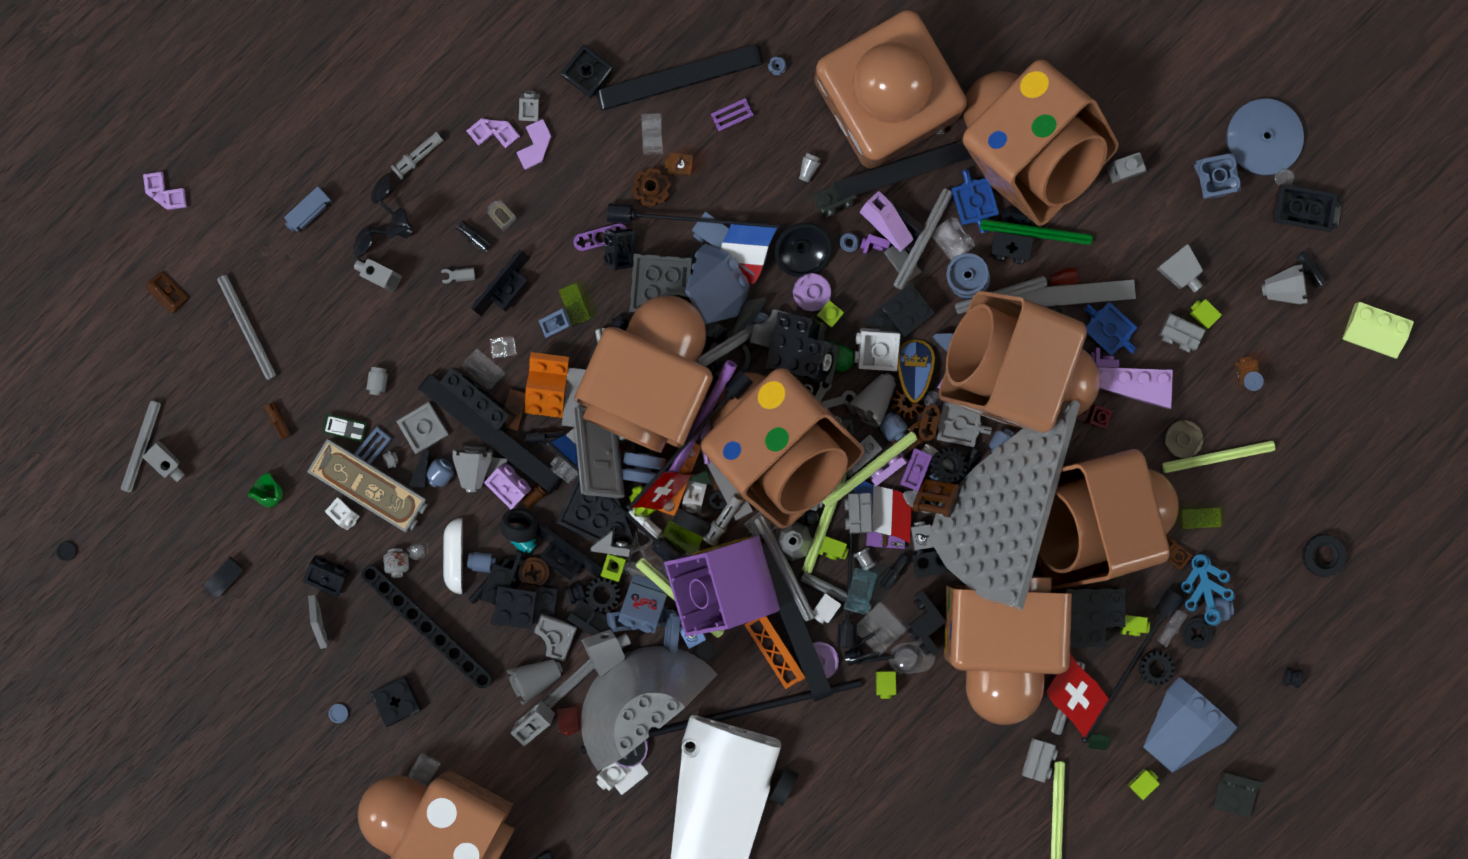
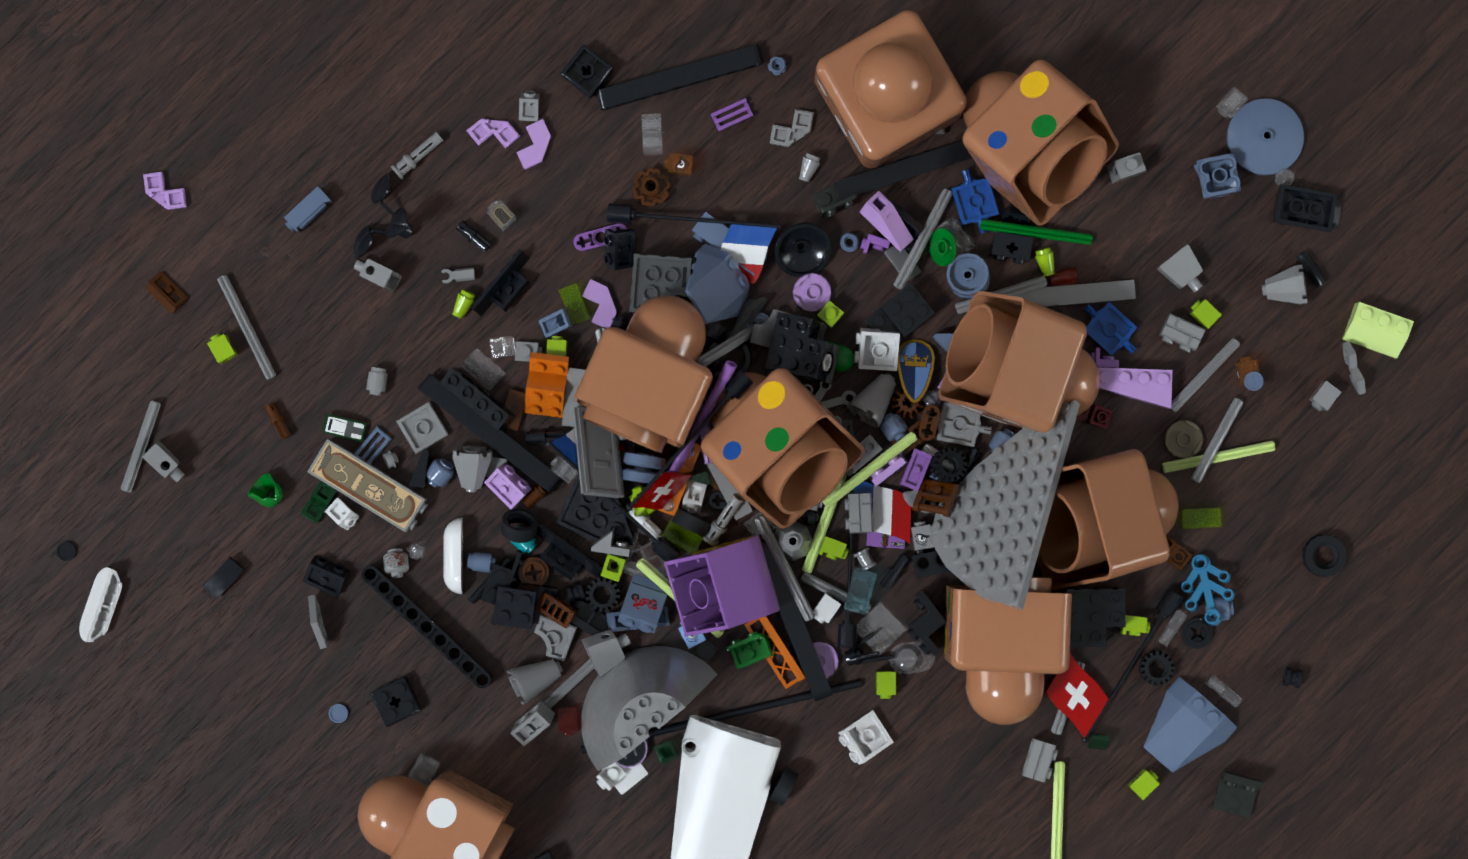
(100, 605): none -> white brick
(222, 348): none -> lime brick
(318, 502): none -> dark green slope
(463, 303): none -> lime cone
(524, 349): none -> light grey bracket
(552, 615): none -> reddish brown slope
(557, 346): none -> lime brick
(606, 310): none -> lavender tile
(666, 752): none -> clear green slope
(672, 630): sand blue tile -> none
(750, 650): none -> green bracket
(788, 136): none -> light grey tile
(865, 738): none -> white plate
(943, 247): none -> green dish
(1045, 261): none -> lime cone
(1204, 374): none -> light grey axle
(1217, 440): none -> light grey axle
(1224, 691): none -> clear axle
(1231, 103): none -> clear brick
(1324, 396): none -> light grey brick
(1351, 360): none -> light grey tile

